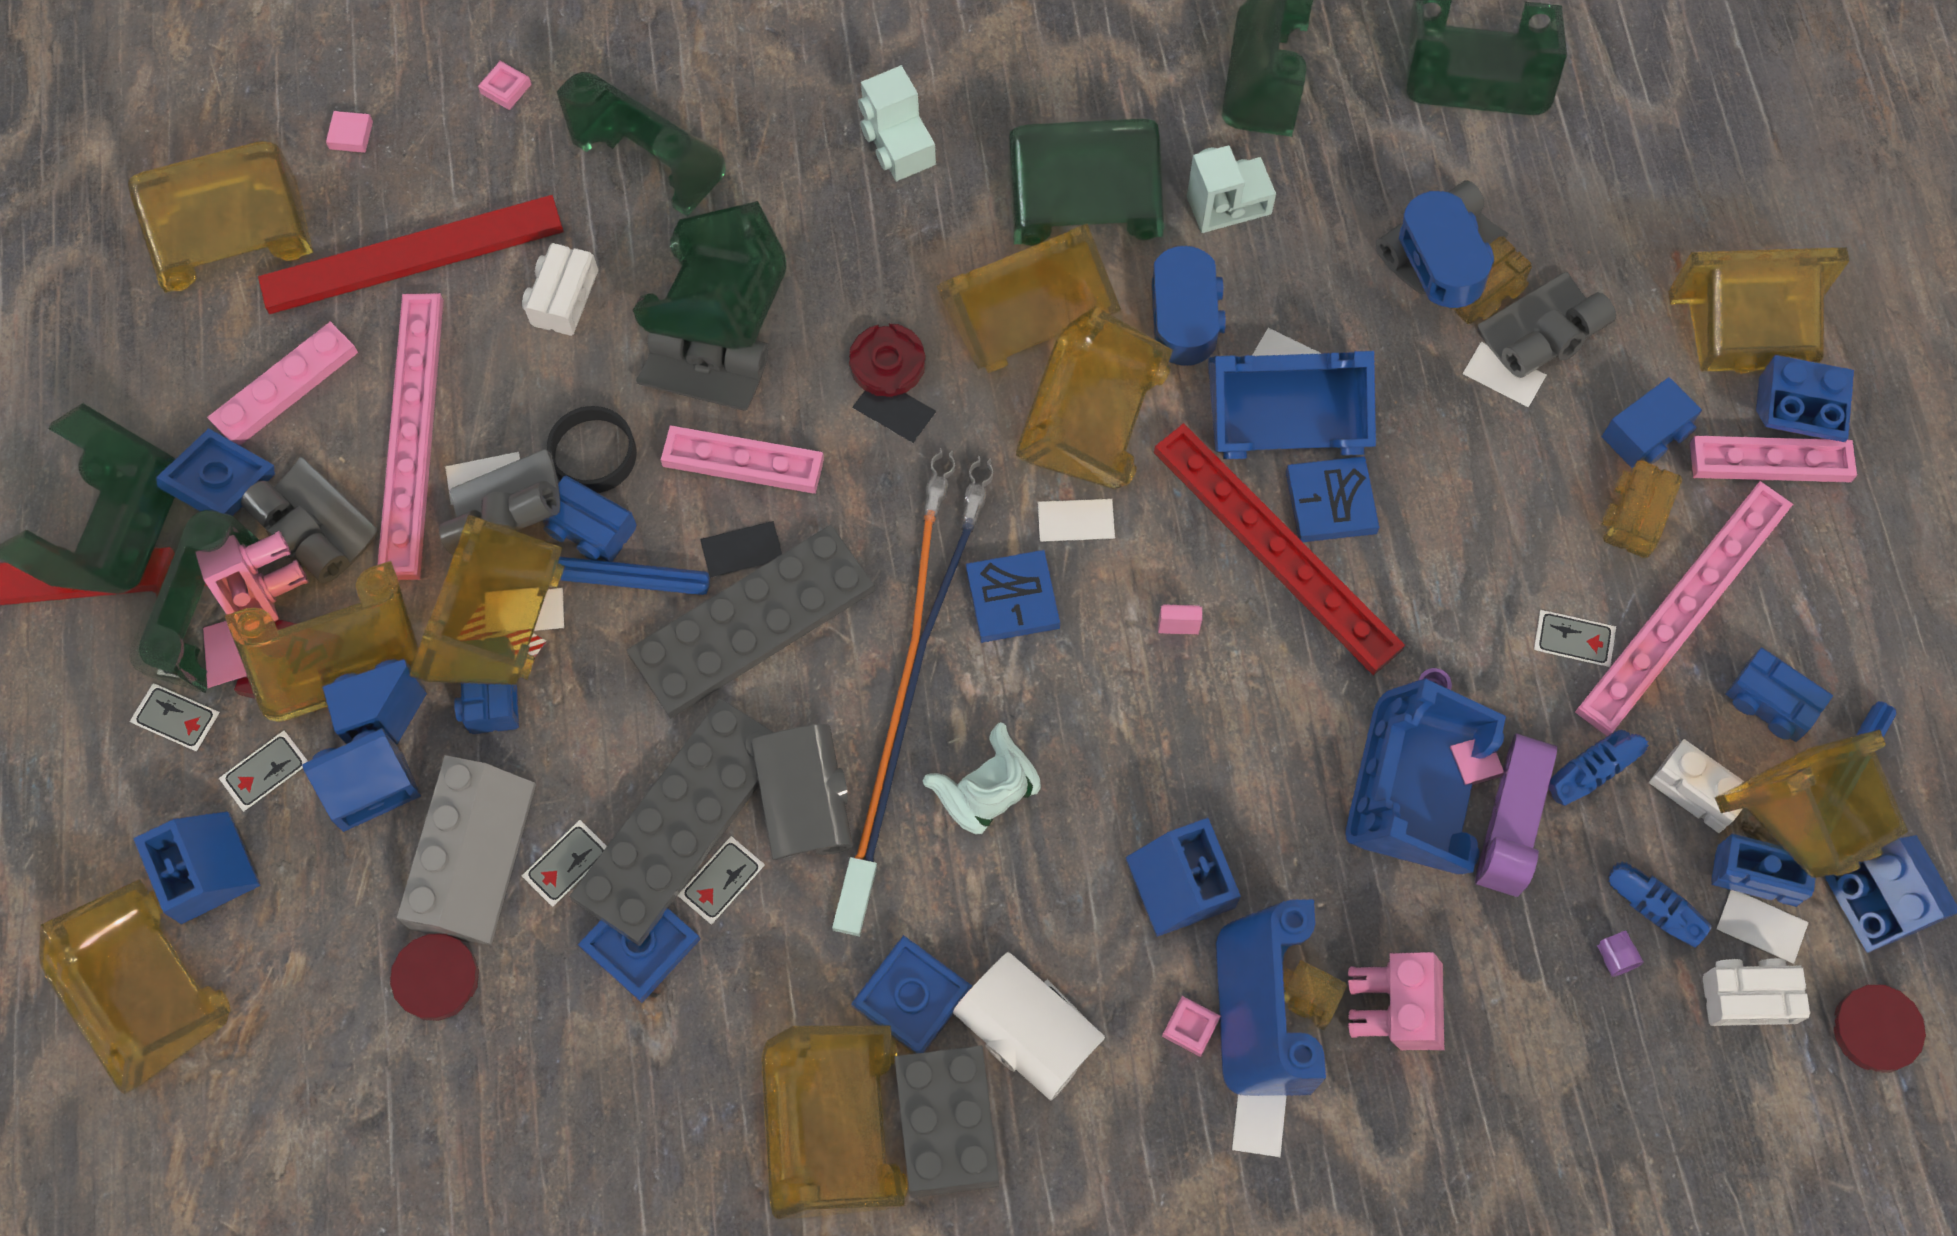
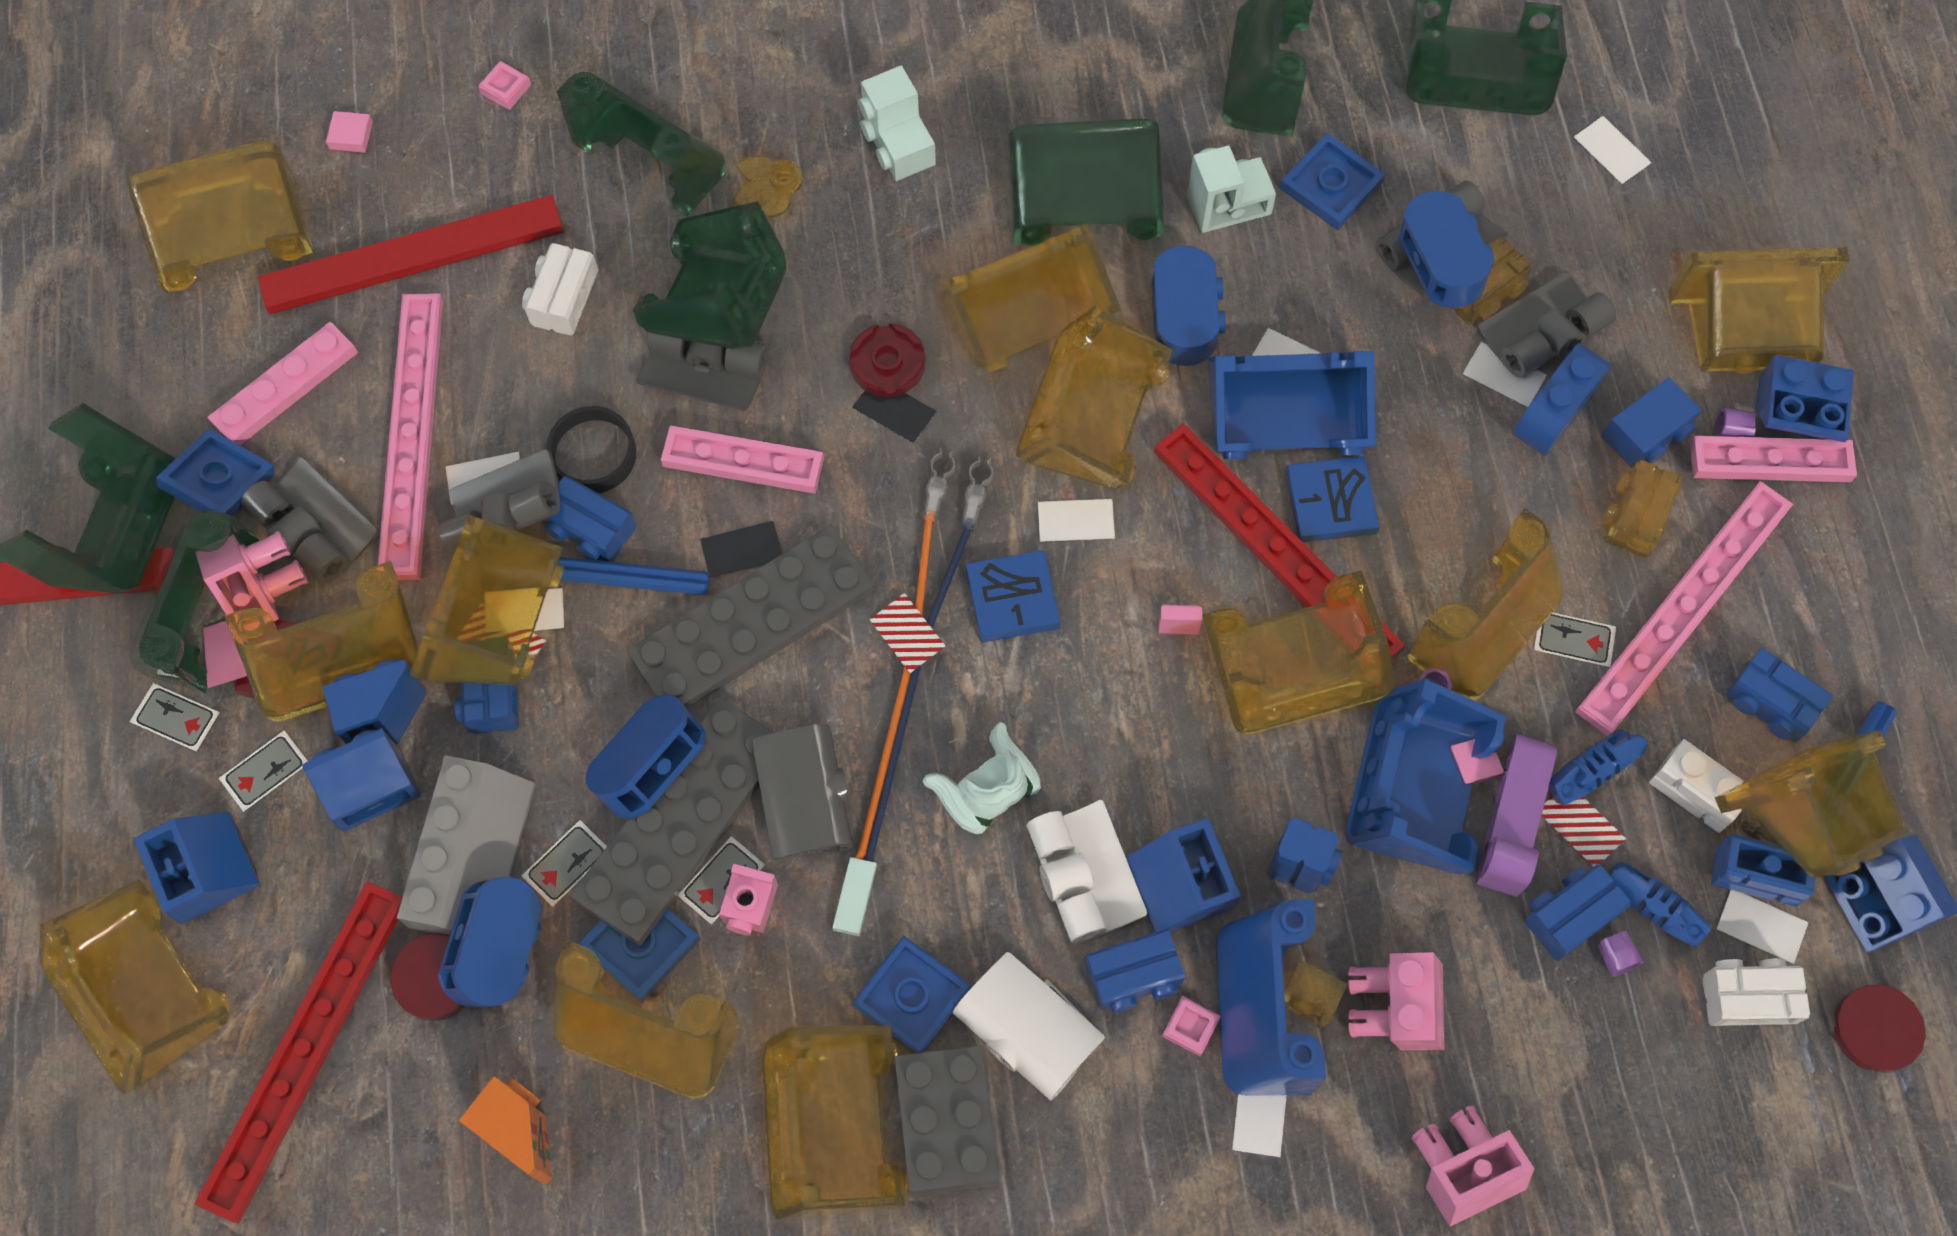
(300, 1054): none -> red plate
(491, 942): none -> blue brick
(512, 1125): none -> orange slope
(645, 756): none -> blue brick
(669, 1053): none -> clear yellow windscreen
(755, 915): none -> bright pink brick
(764, 183): none -> clear yellow plate
(907, 633): none -> sticker
(1086, 871): none -> white panel
(1135, 971): none -> blue brick
(1302, 659): none -> clear yellow windscreen
(1305, 856): none -> blue brick
(1332, 181): none -> blue tile
(1475, 1178): none -> bright pink brick
(1481, 646): none -> clear yellow windscreen
(1562, 399): none -> blue brick
(1576, 911): none -> blue brick
(1583, 828): none -> sticker
(1612, 149): none -> white sticker
(1734, 423): none -> medium lavender hose

